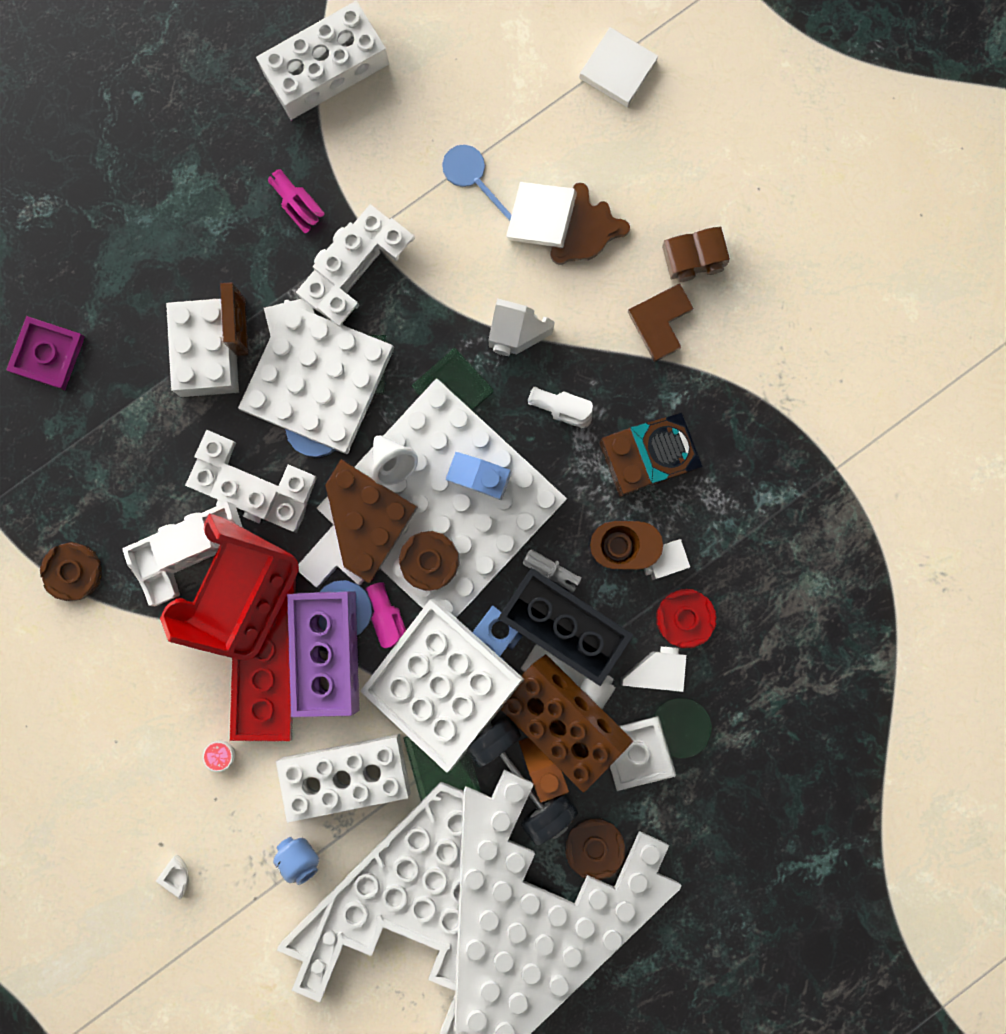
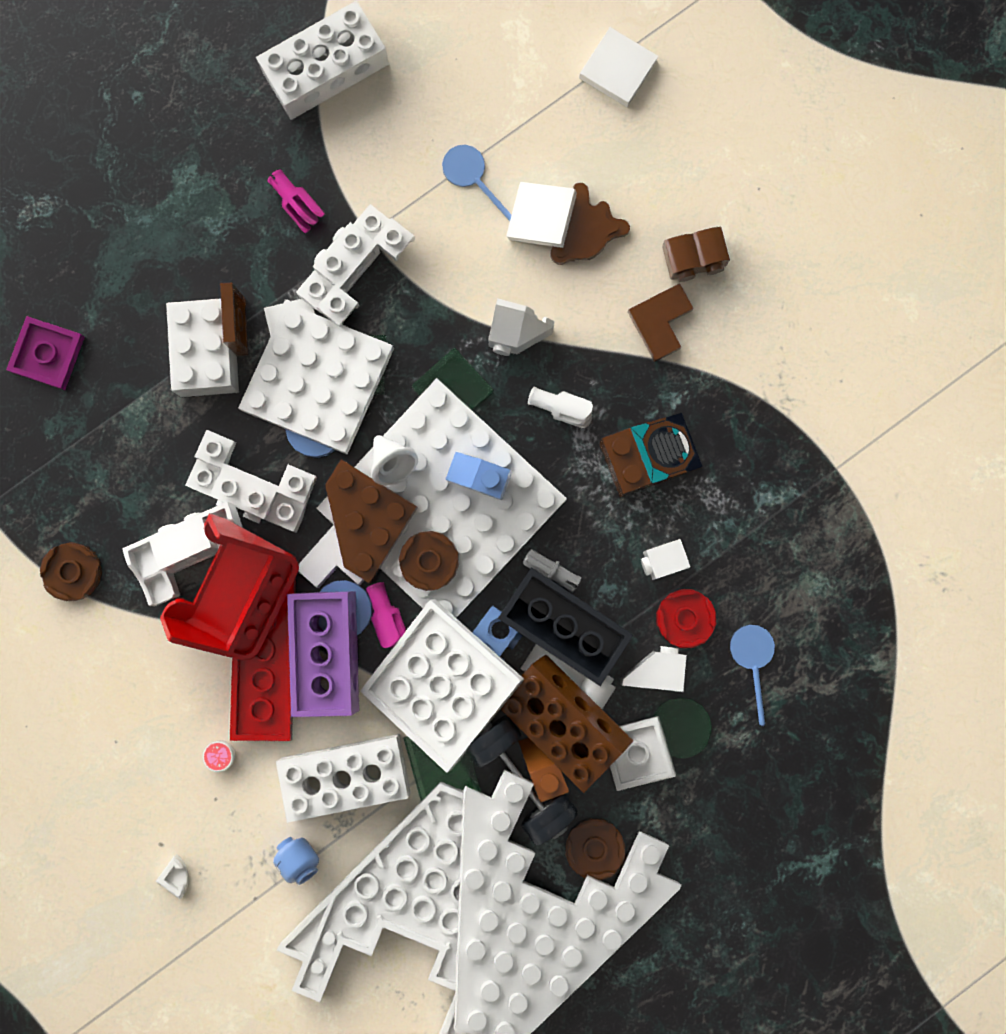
(626, 545): reddish brown piece -> none
(753, 649): none -> medium blue piece

